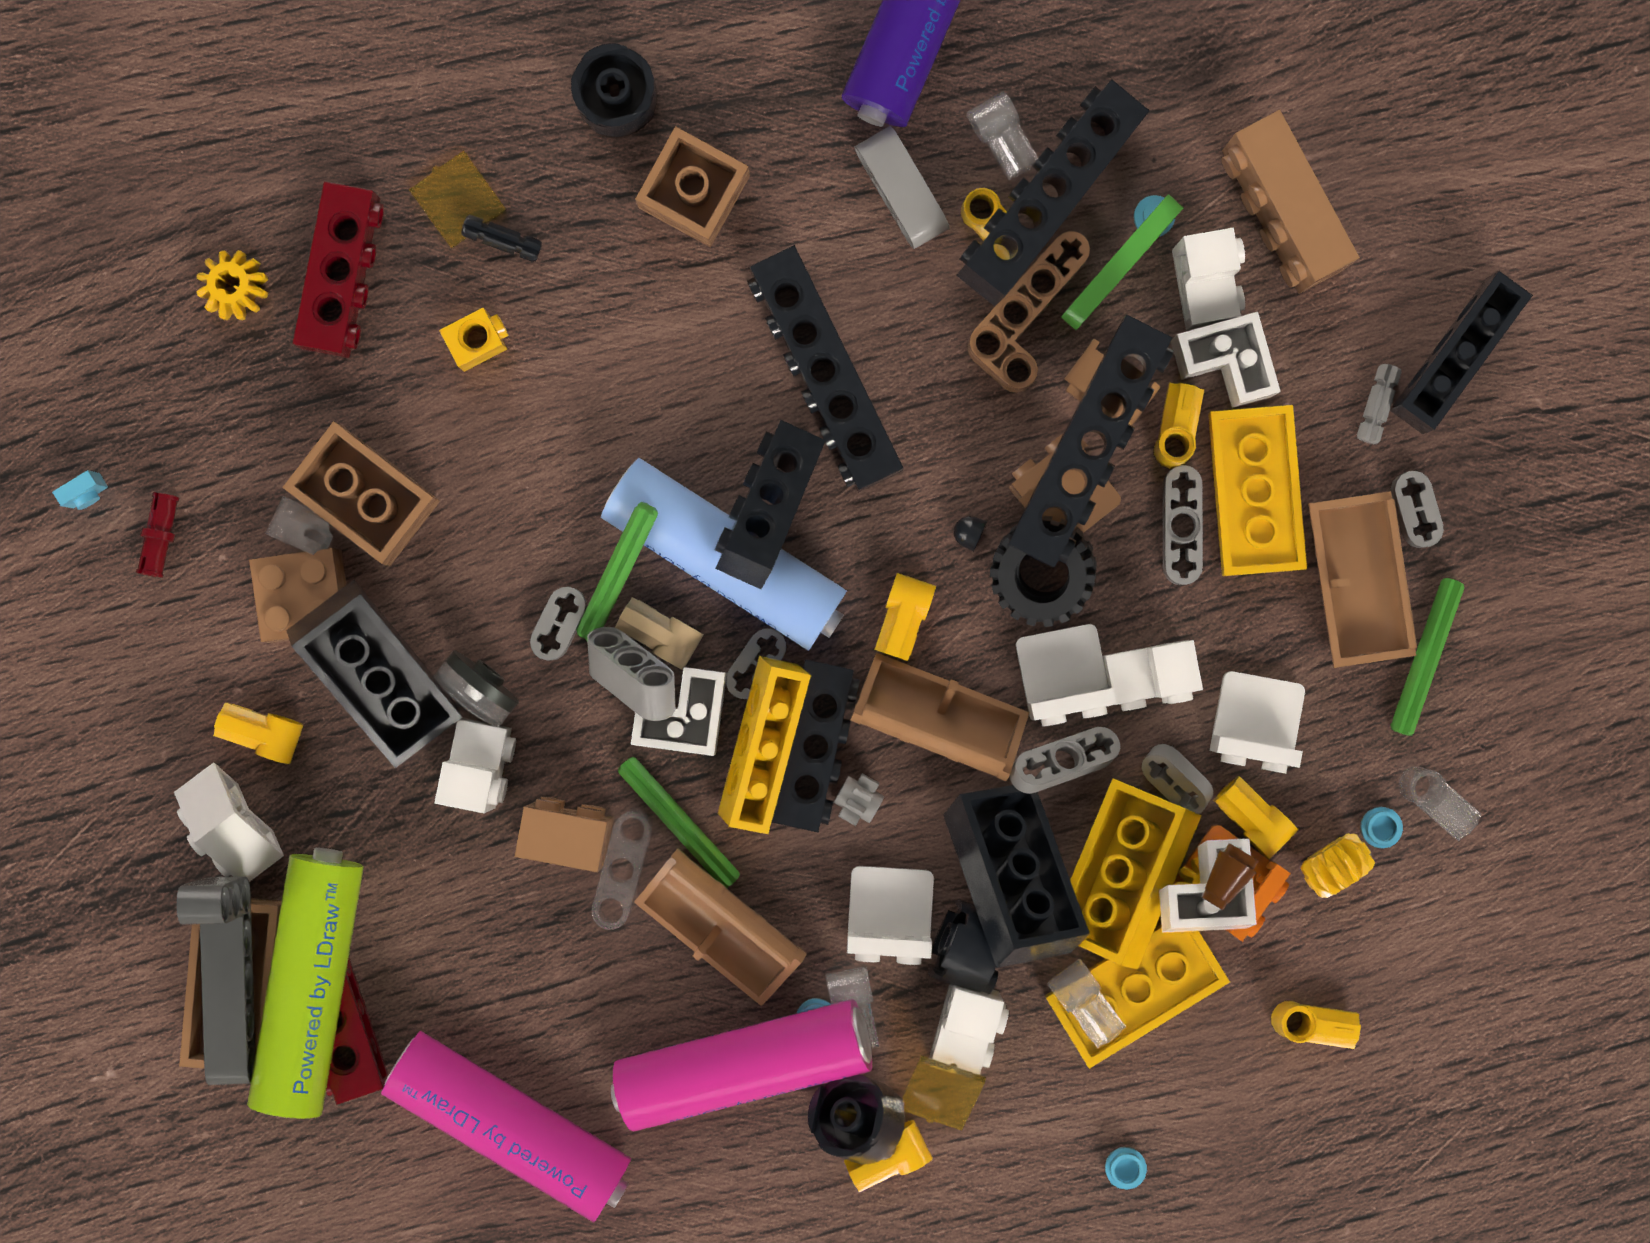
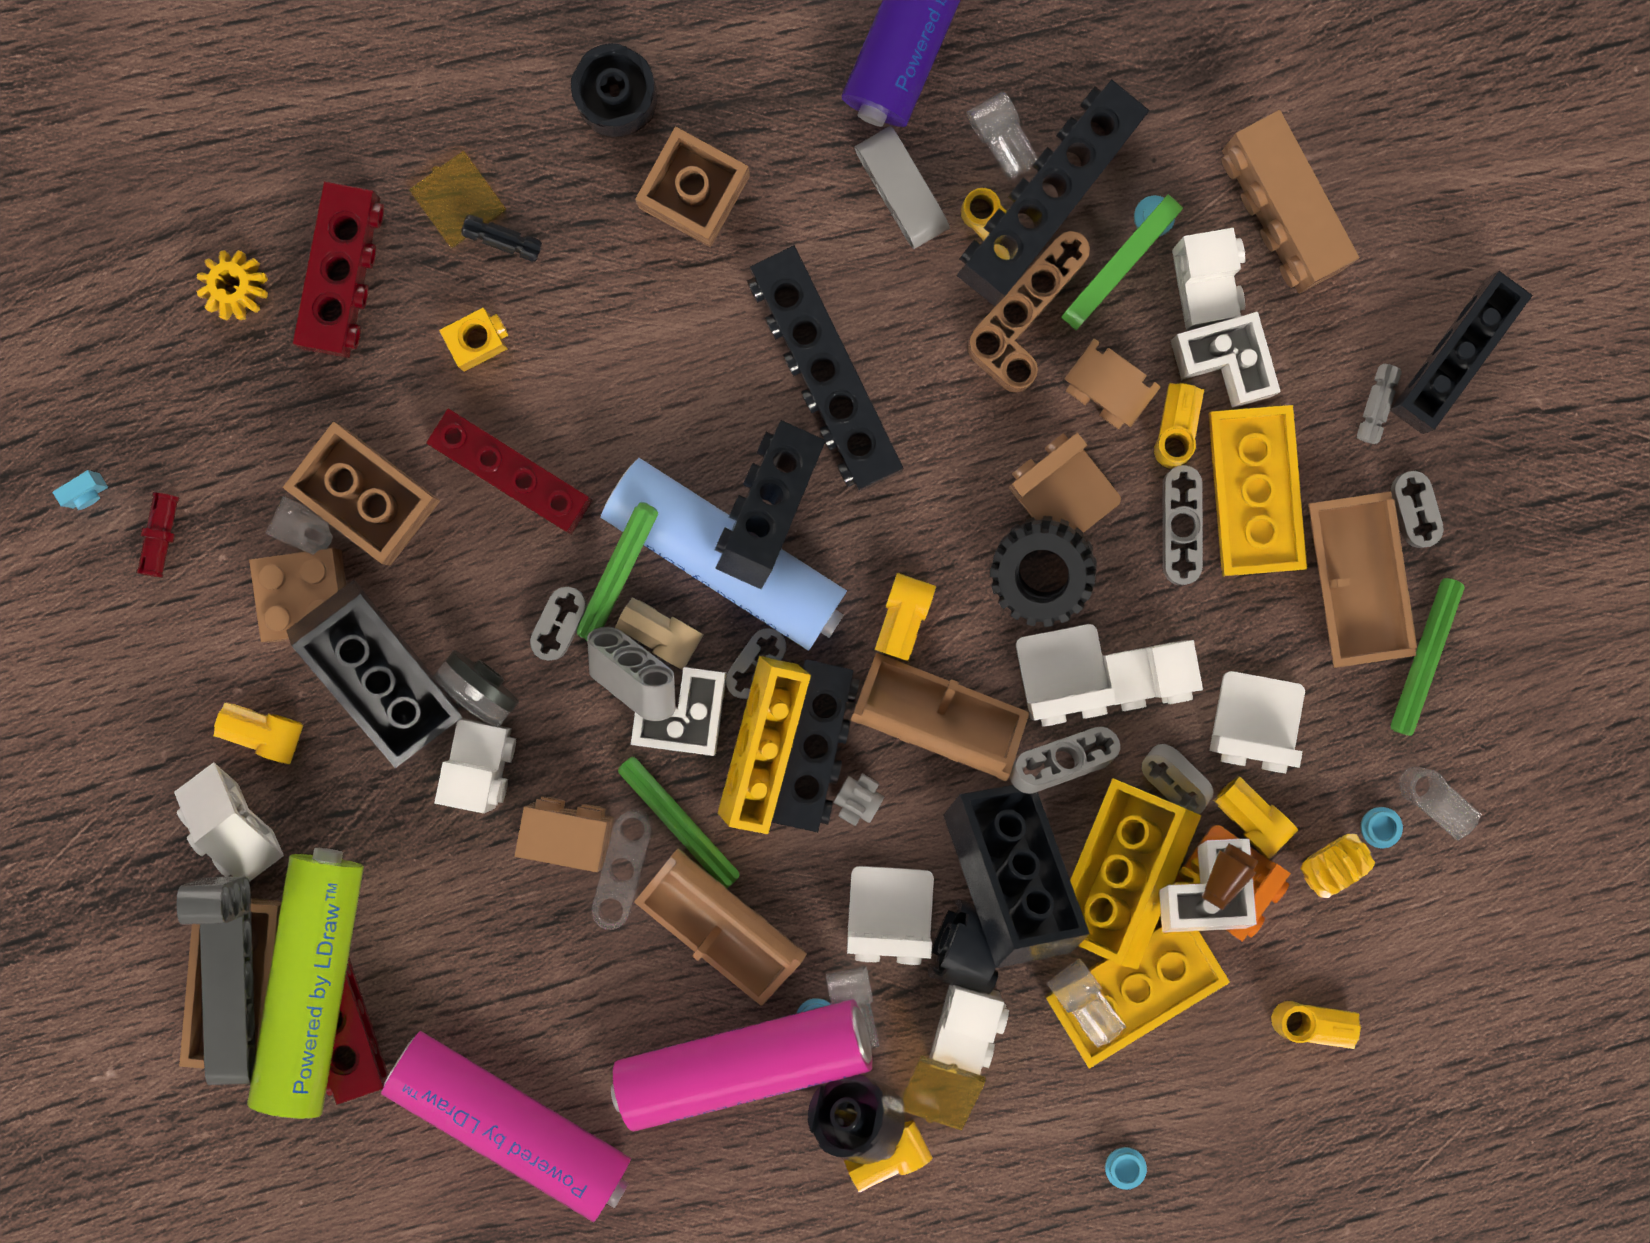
(509, 471): none -> dark red brick
(969, 531): black hinge -> none
(1130, 340): black brick -> none

